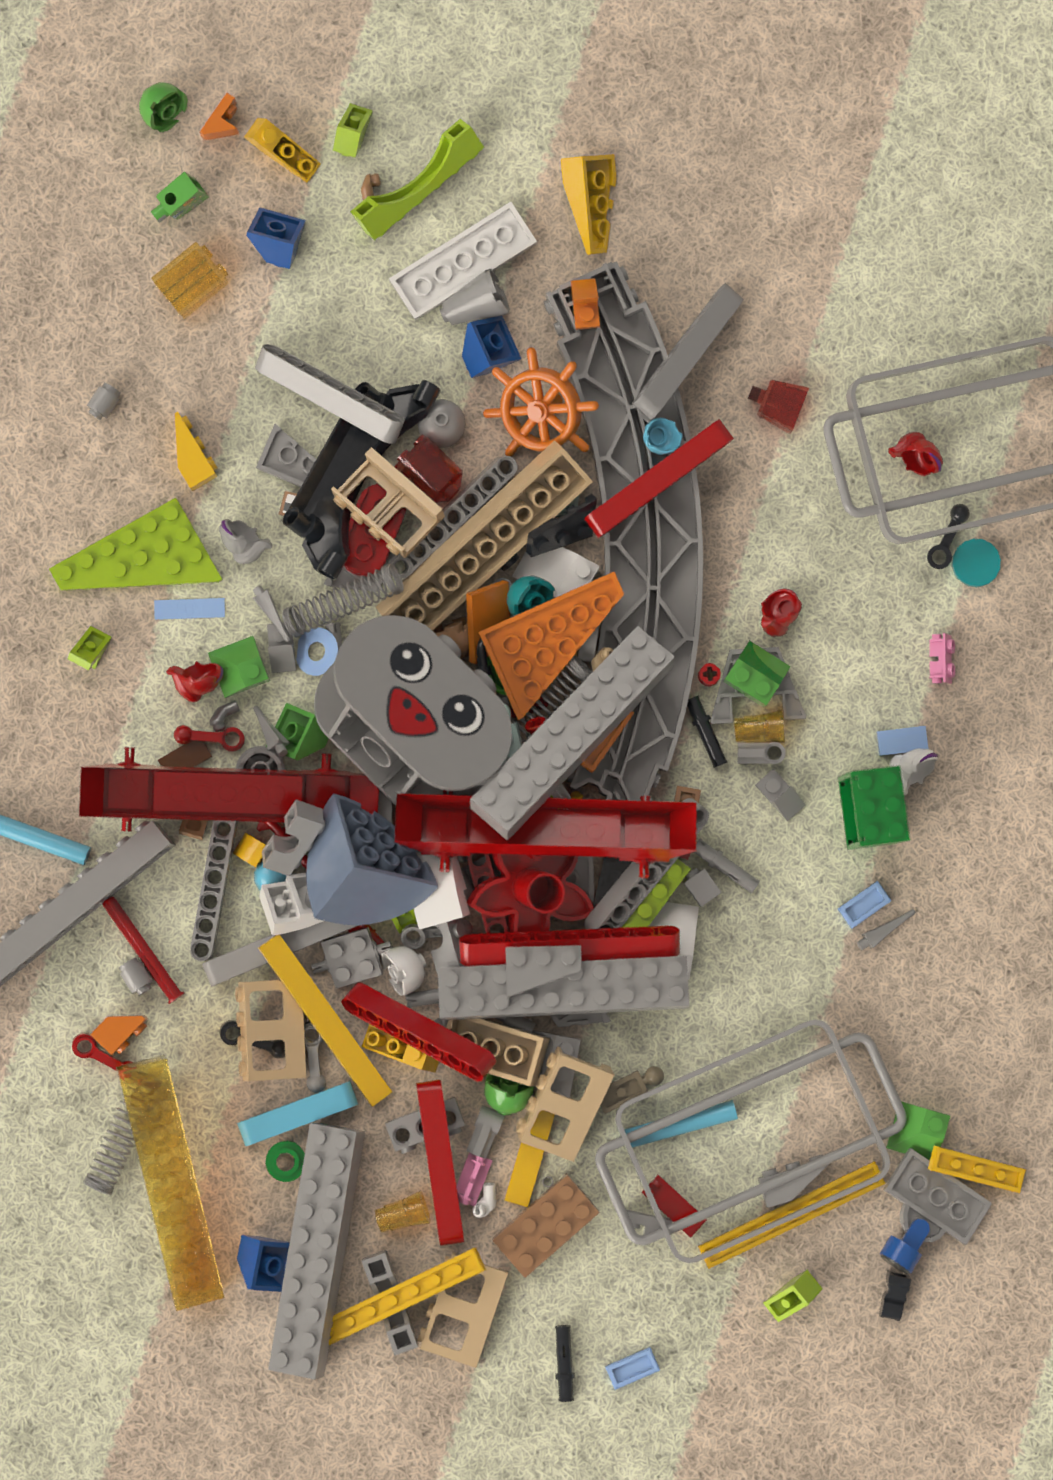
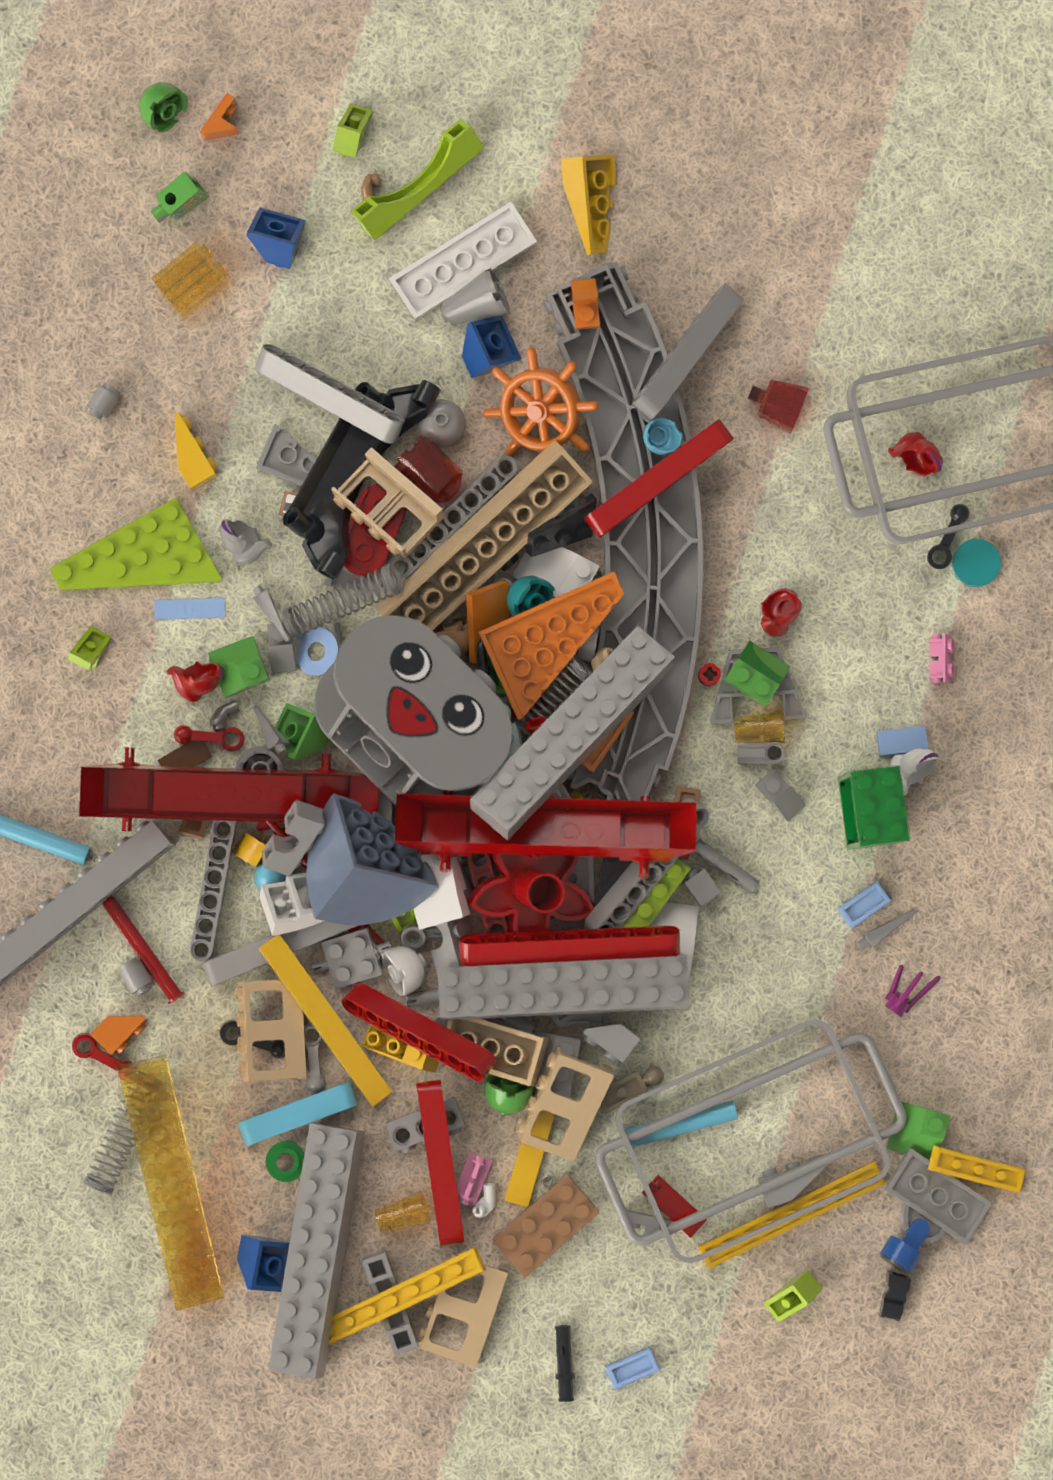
(282, 149): yellow slope -> none
(486, 1127): light grey piece -> none
(537, 966): light grey wing -> none
(612, 1037): none -> light grey slope
(706, 732): black pin -> none
(900, 1002): none -> magenta plant

